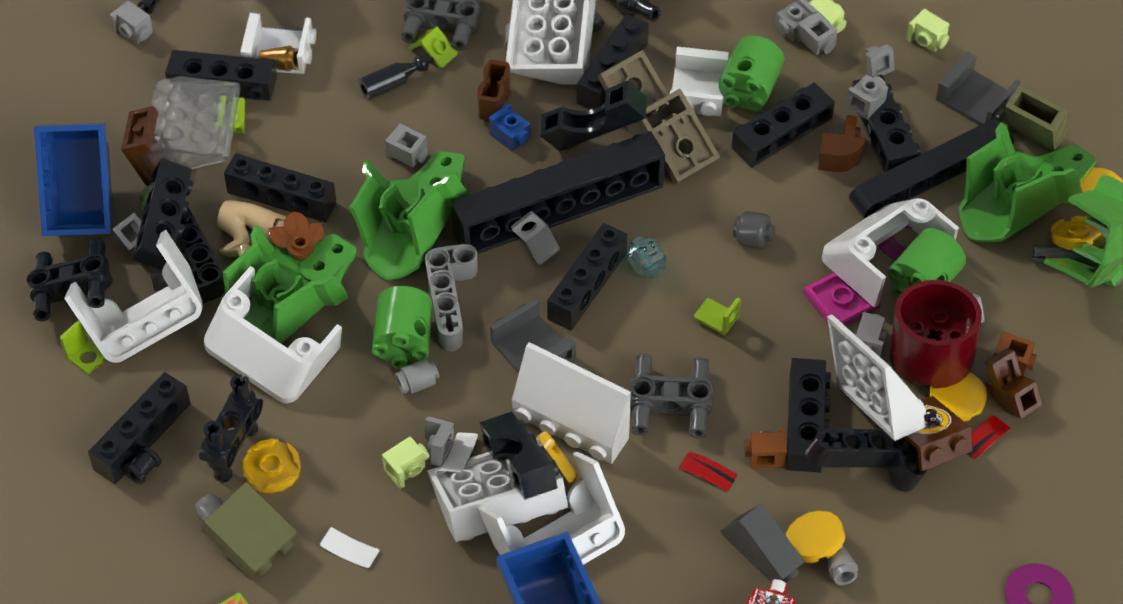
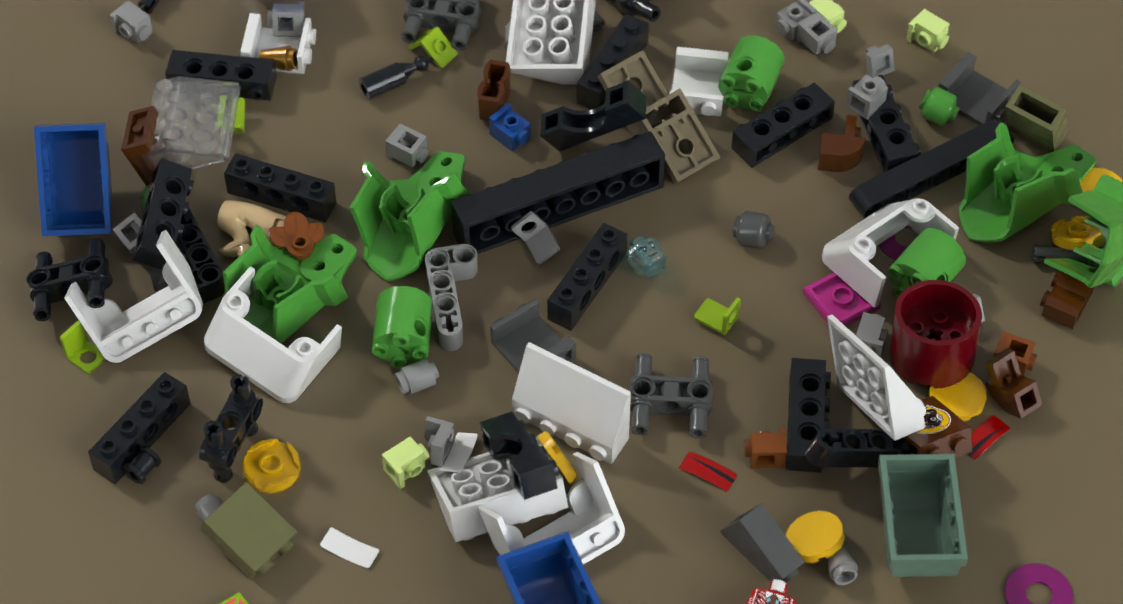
(287, 19): none -> light grey brick
(922, 515): none -> sand green container
(939, 106): none -> bright green head
(1065, 300): none -> reddish brown brick

